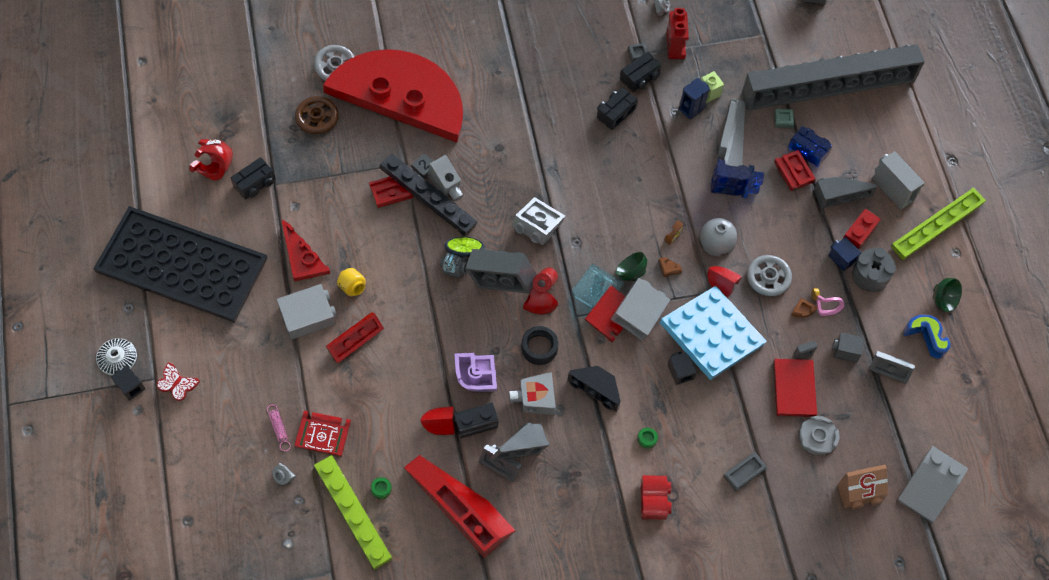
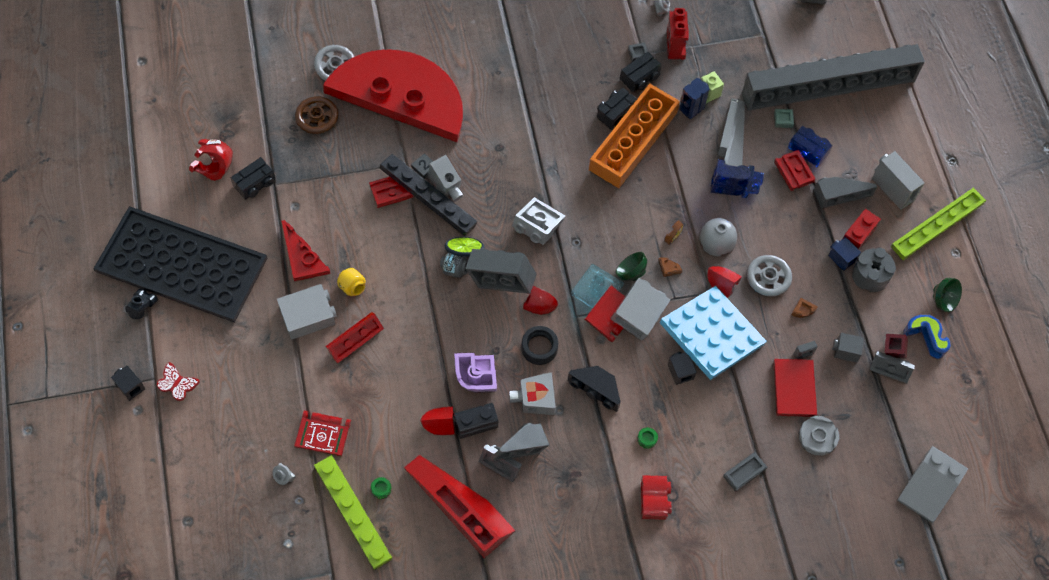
(126, 355): dish -> none
(139, 302): none -> black plate
(277, 425): bright pink piece -> none
(545, 279): red brick -> none
(634, 135): none -> orange brick
(816, 296): bright pink piece -> none
(864, 487): nougat slope -> none
(896, 345): none -> dark red brick

